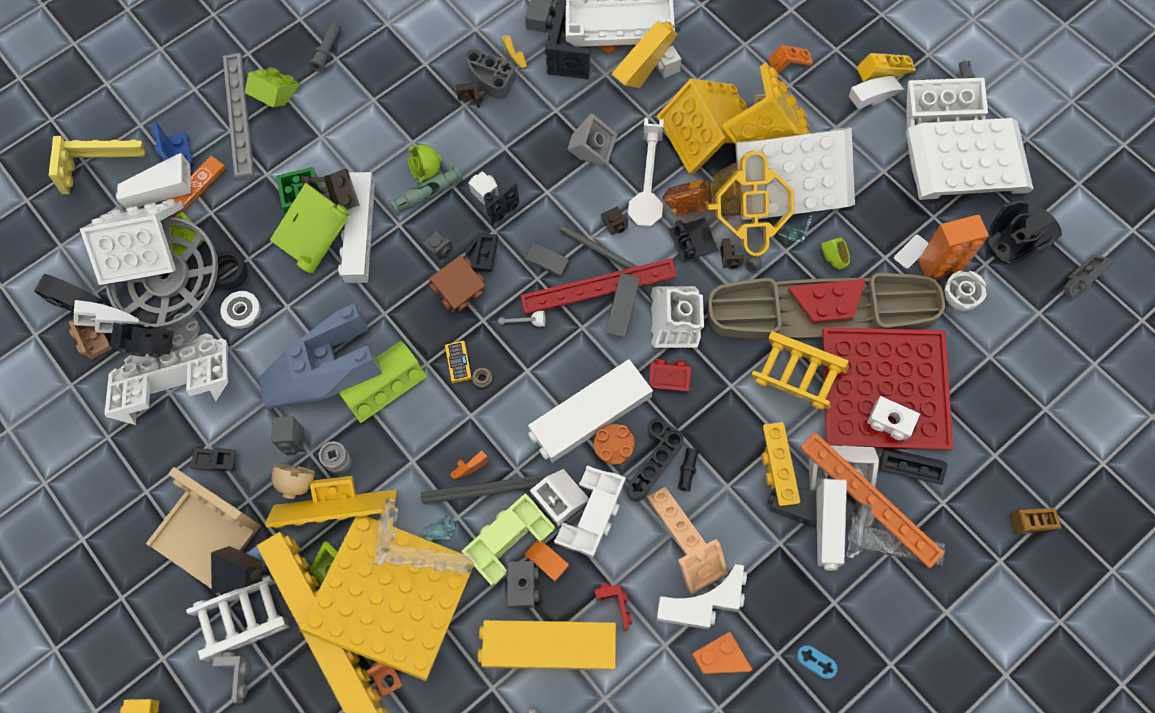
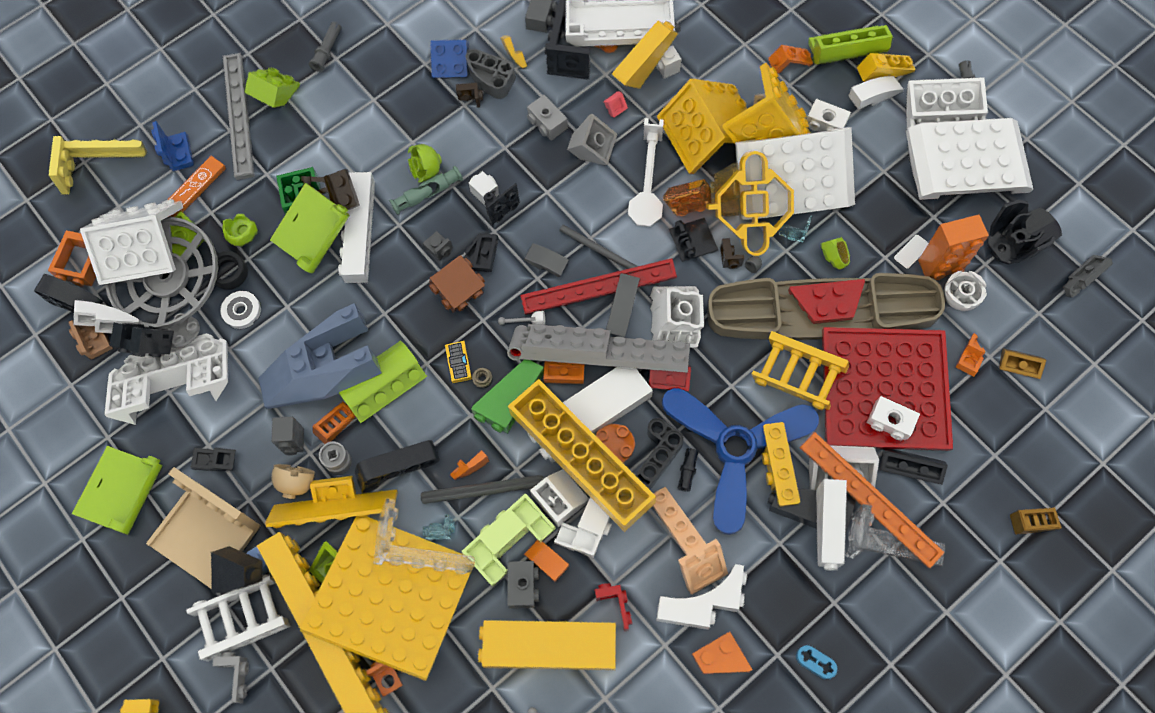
(61, 258): none -> orange window
(117, 489): none -> lime door
(157, 183): white slope -> none
(239, 230): none -> lime hair
(329, 418): none -> orange slope
(394, 463): none -> black beam
(449, 58): none -> blue bracket
(494, 404): none -> bright green slope
(547, 117): none -> light grey brick
(563, 372): none -> orange wing
(582, 455): none -> yellow brick
(596, 348): none -> light grey hinge
(615, 221): dark brown bracket -> none
(616, 104): none -> coral tile
(731, 489): none -> blue piece
(824, 111): none -> white brick
(850, 44): none -> lime brick
(971, 357): none -> orange slope
(1022, 363): none -> pearl gold slope

